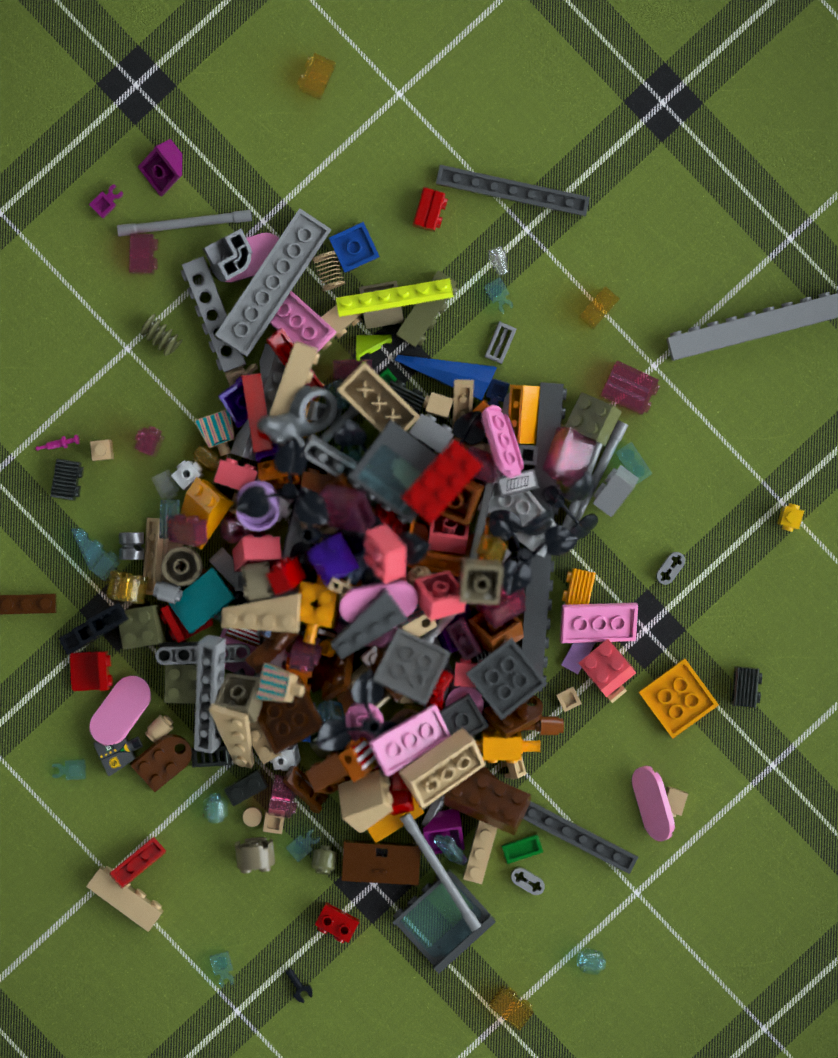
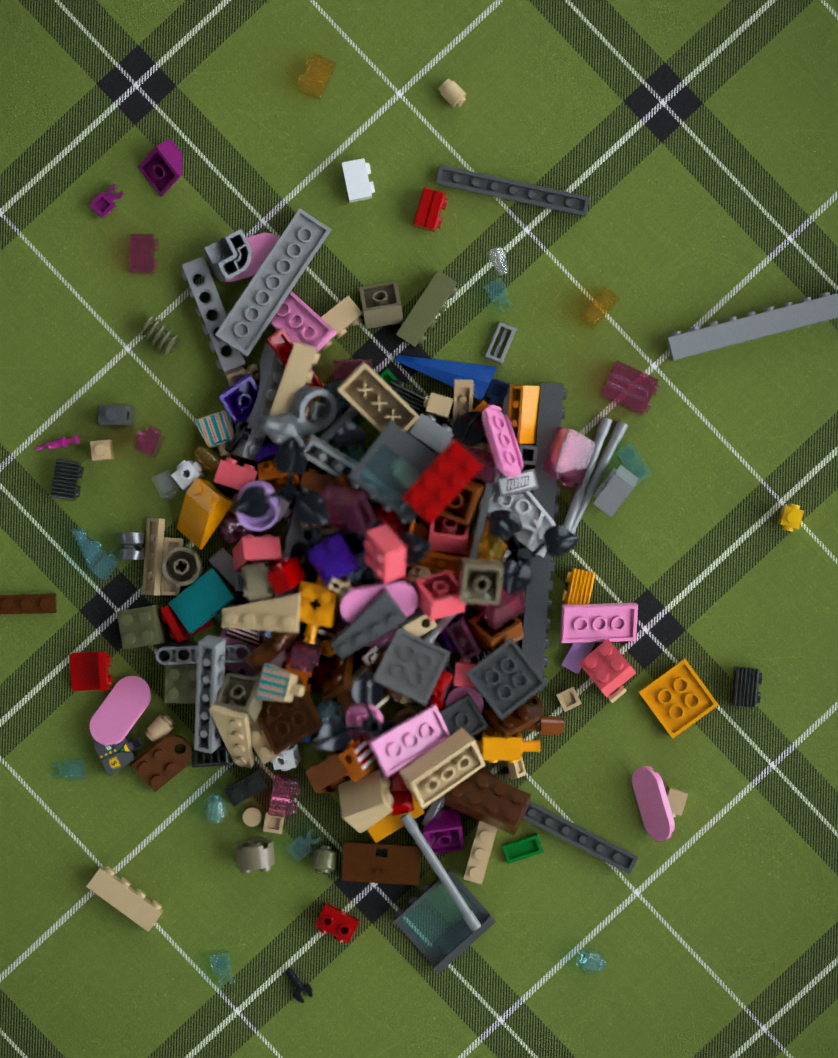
(93, 628): black slope -> none
(115, 415): none -> dark grey torso
(127, 587): clear yellow brick -> none
(137, 863): red plate -> none
(167, 592): light grey brick -> none
(168, 509): clear light blue plate -> none
(187, 530): clear pink brick -> none
(236, 217): light grey piece -> none
(242, 432): none -> black bar
(256, 410): red tile -> none
(301, 786): reddish brown plate -> none
(322, 257): tan piece -> none
(354, 247): blue plate -> none
(357, 180): none -> white brick
(370, 344): lime tile -> none
(394, 297): neon yellow plate -> none
(450, 849): clear light blue plate -> none
(452, 93): none -> tan brick
(511, 1007): clear yellow brick -> none
(525, 884): light grey beam -> none
(555, 498): black plant -> none
(593, 418): olive brick -> none
(674, 571): light grey beam -> none

